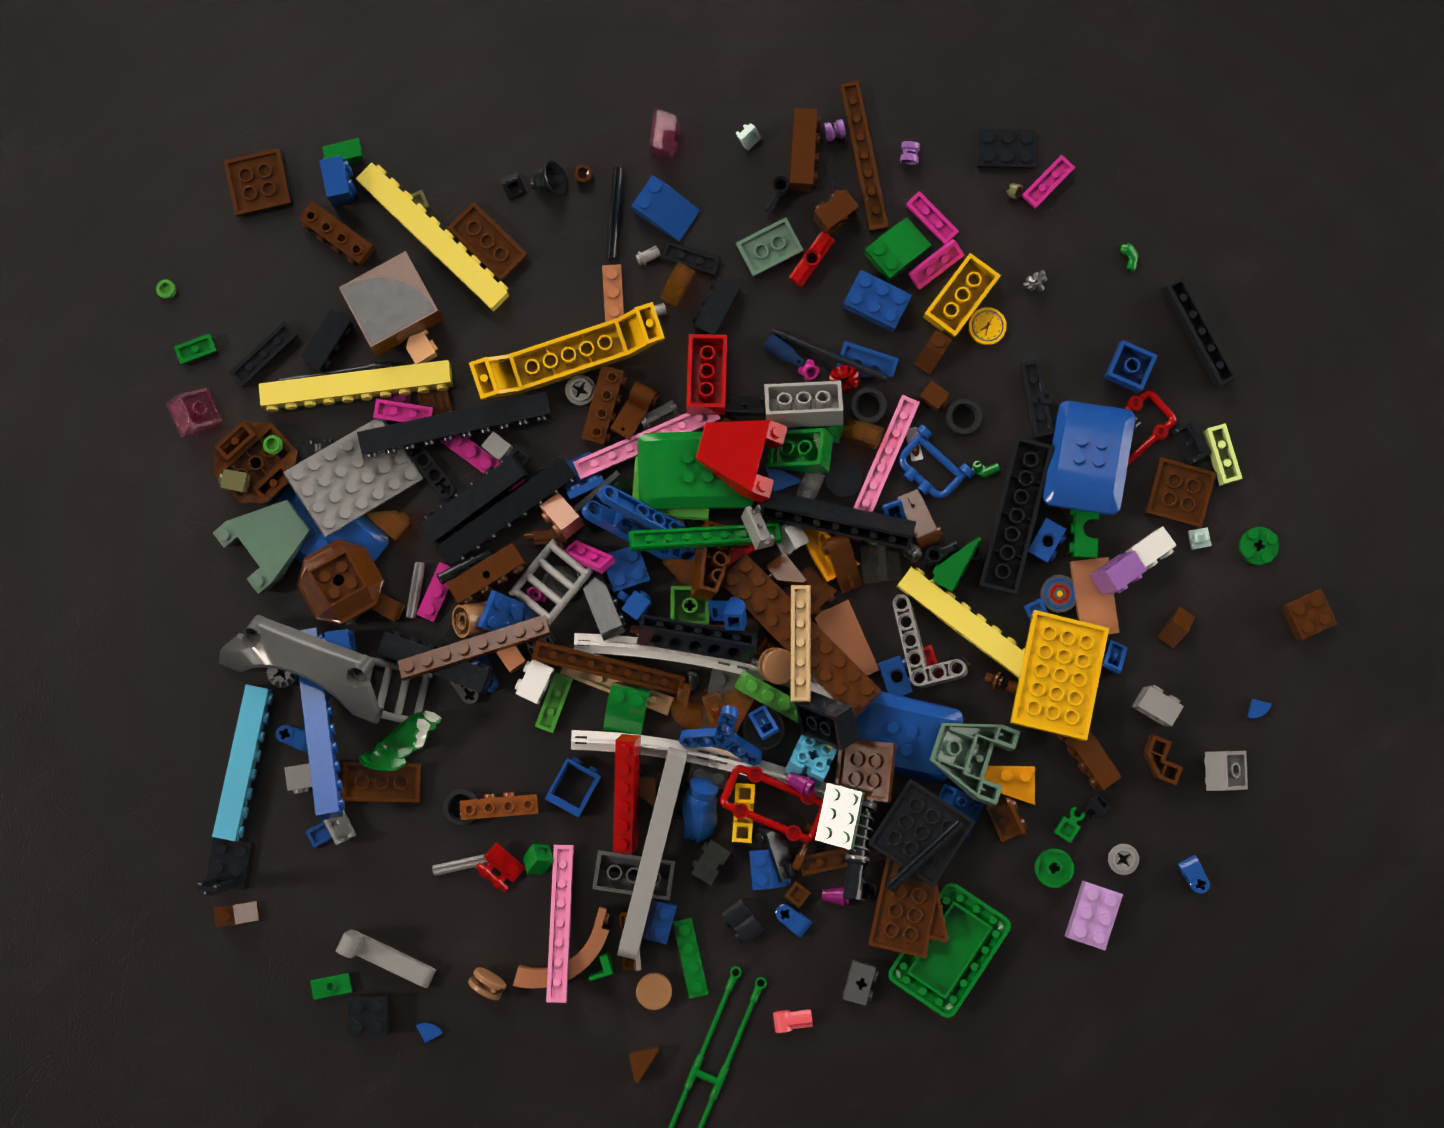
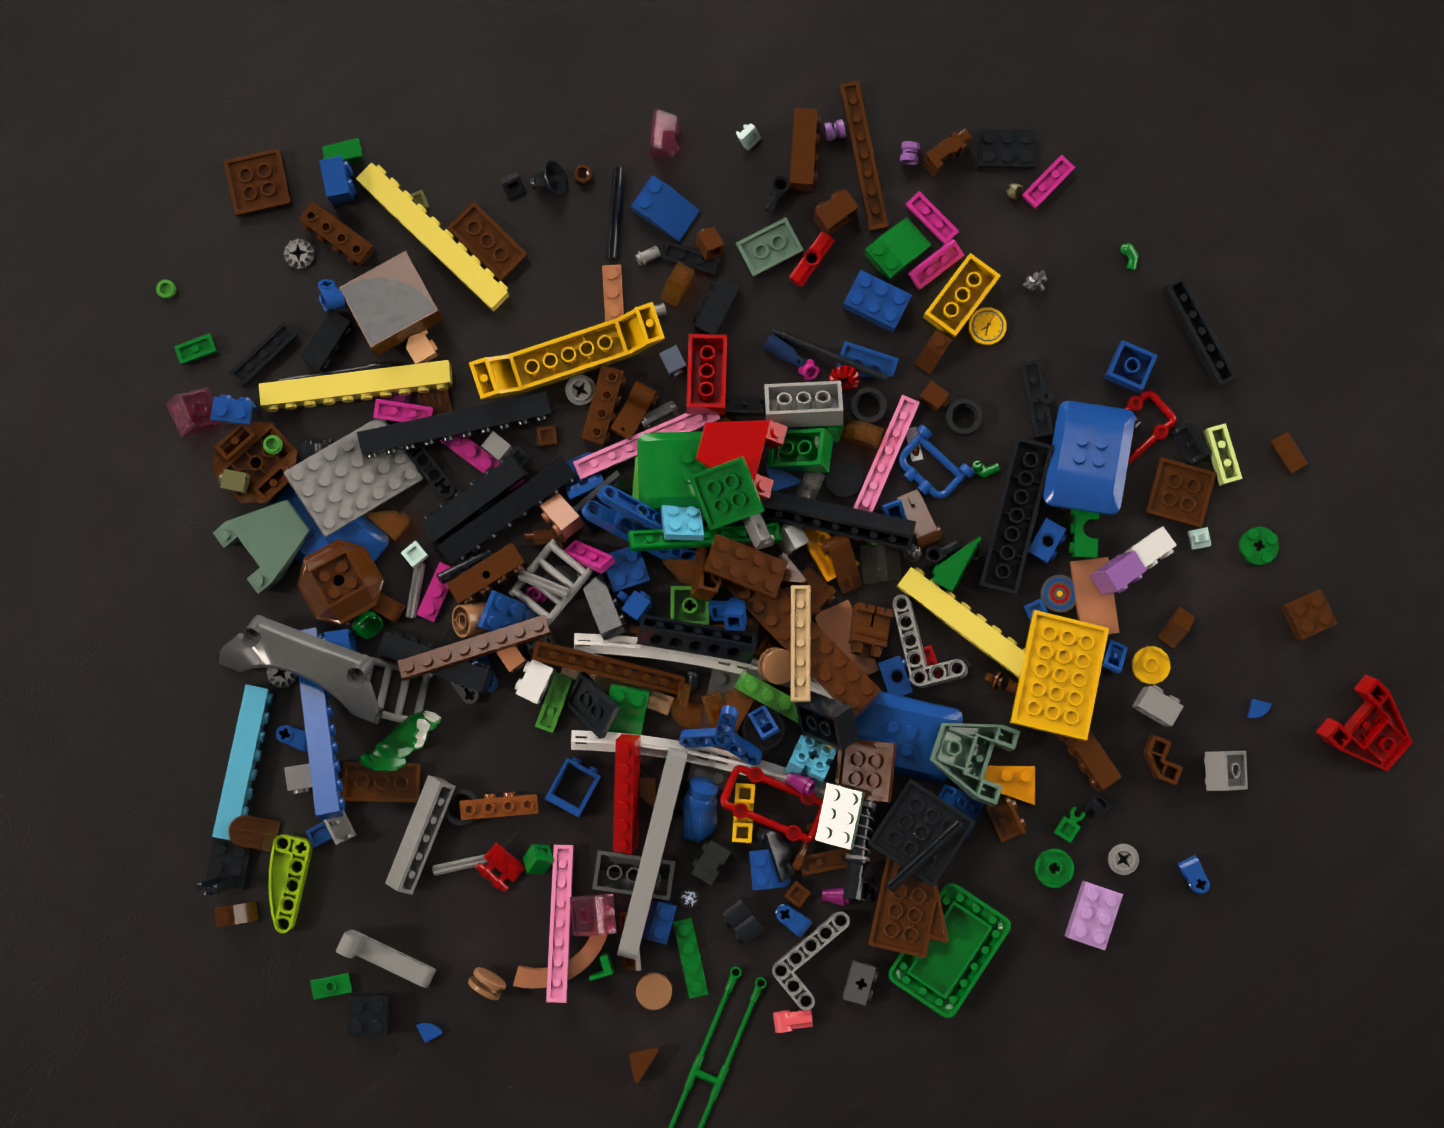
(232, 410): none -> blue bracket
(253, 832): none -> reddish brown window
(282, 873): none -> lime beam
(305, 259): none -> light grey gear
(330, 296): none -> blue piece
(367, 625): none -> green hair
(414, 554): none -> light aqua tile
(420, 835): none -> light grey brick
(544, 584): none -> light grey axle
(547, 436): none -> reddish brown tile
(592, 705): none -> black plate
(593, 915): none -> clear pink slope
(673, 361): none -> sand blue brick
(682, 523): none -> medium azure plate
(689, 898): none -> clear smoke tile
(709, 243): none -> reddish brown brick
(726, 493): none -> green plate
(745, 566): none -> reddish brown plate
(806, 954): none -> light grey beam
(869, 629): none -> reddish brown hips
(946, 151): none -> reddish brown hips
(1151, 665): none -> yellow tile
(1288, 452): none -> reddish brown tile
(1373, 731): none -> red wedge

